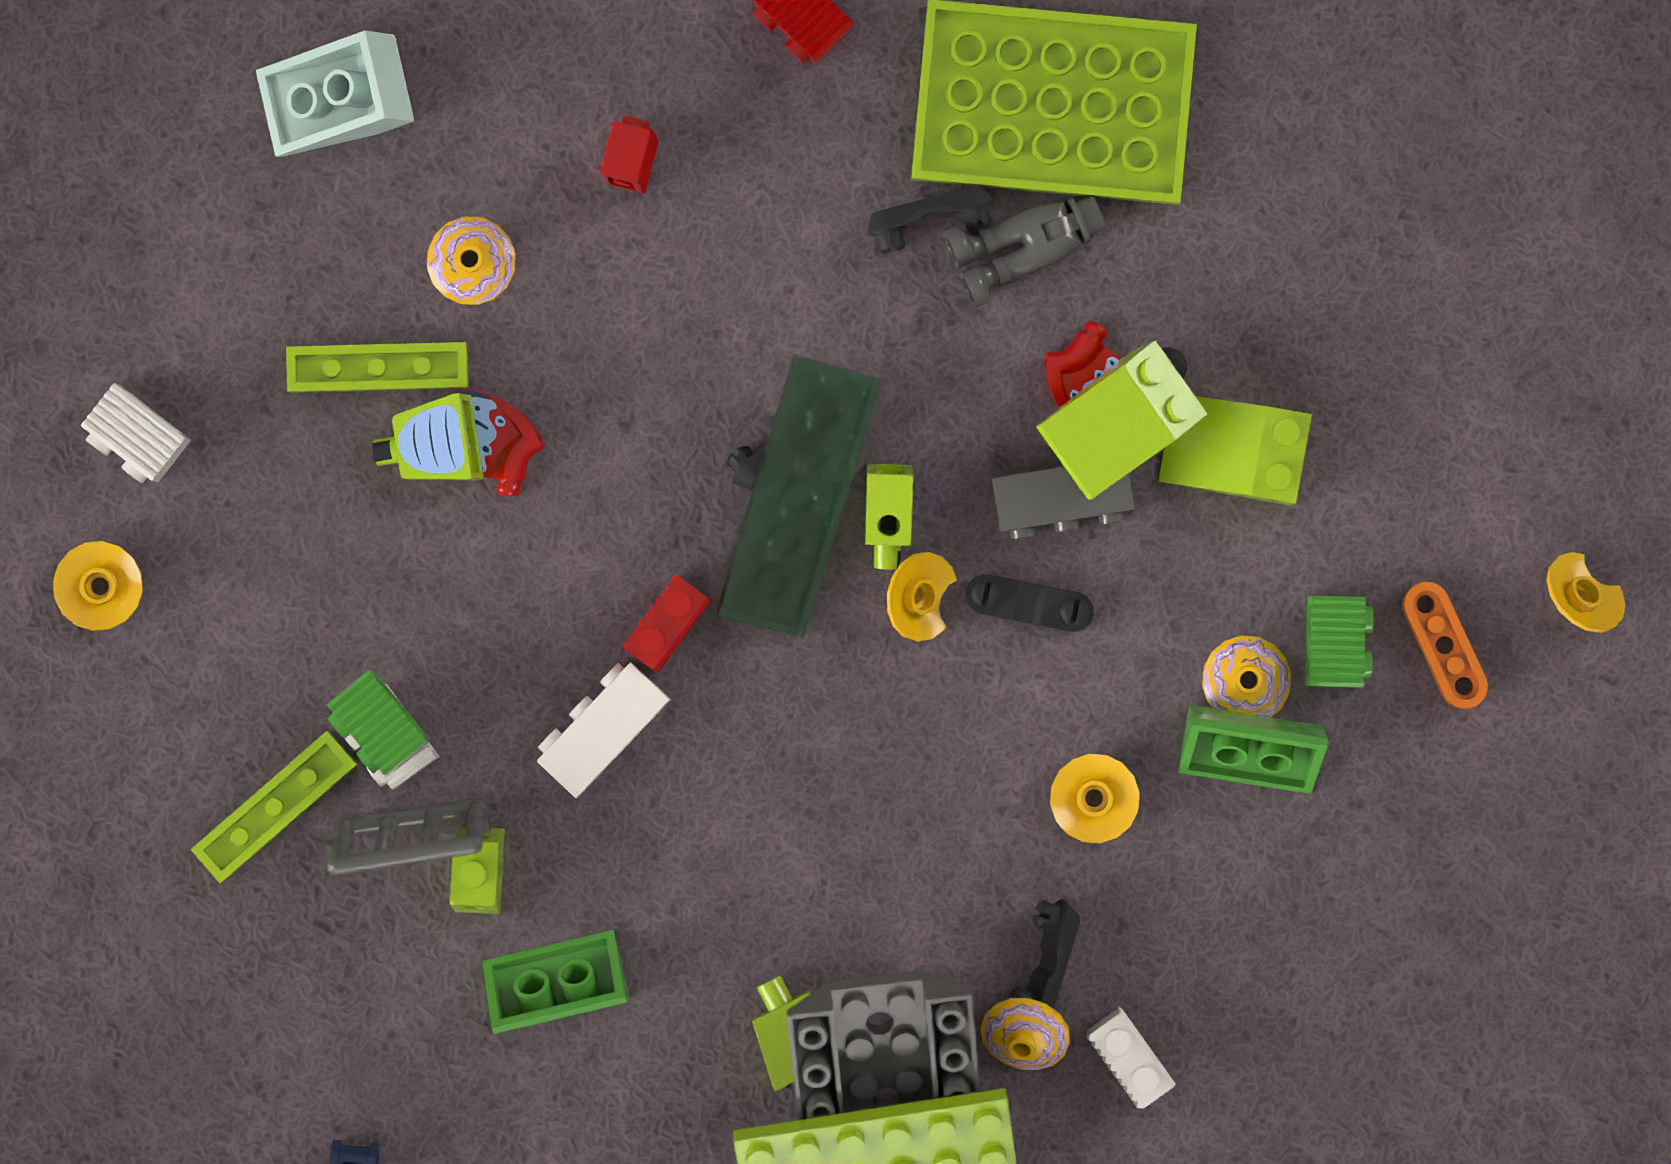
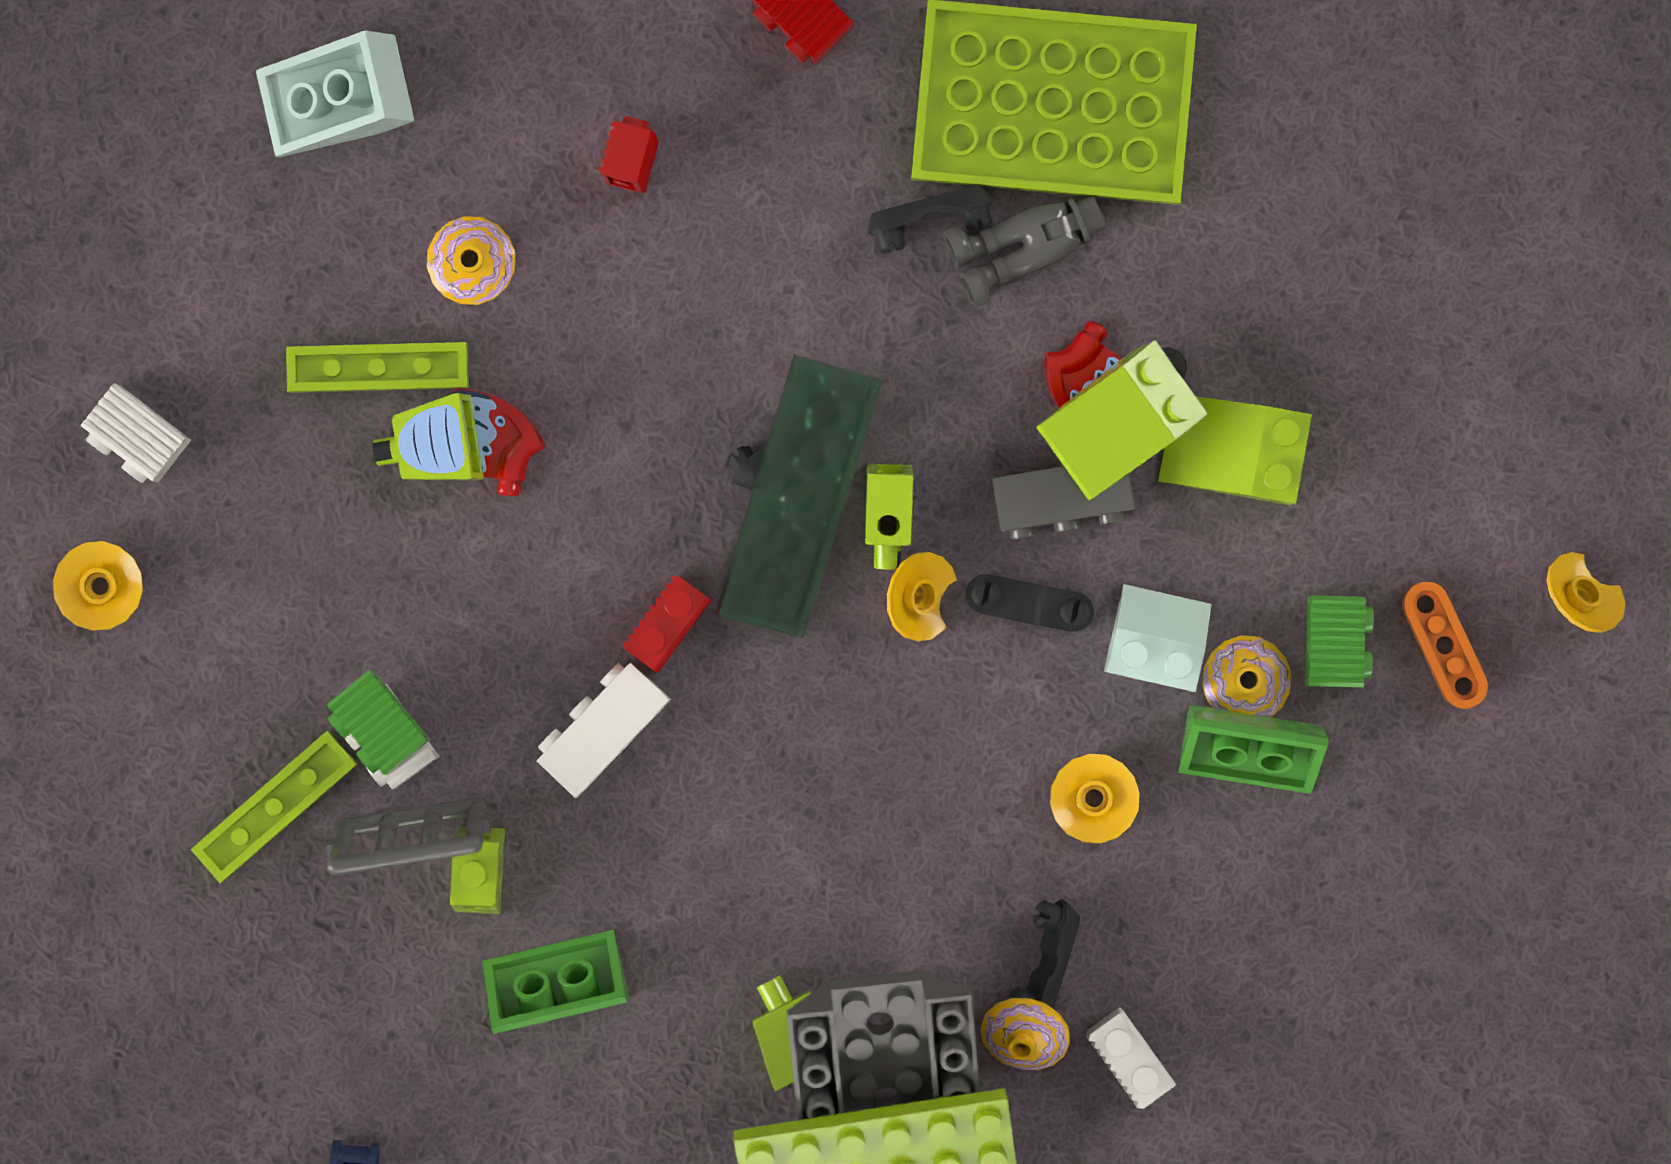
(1158, 638): none -> light aqua slope

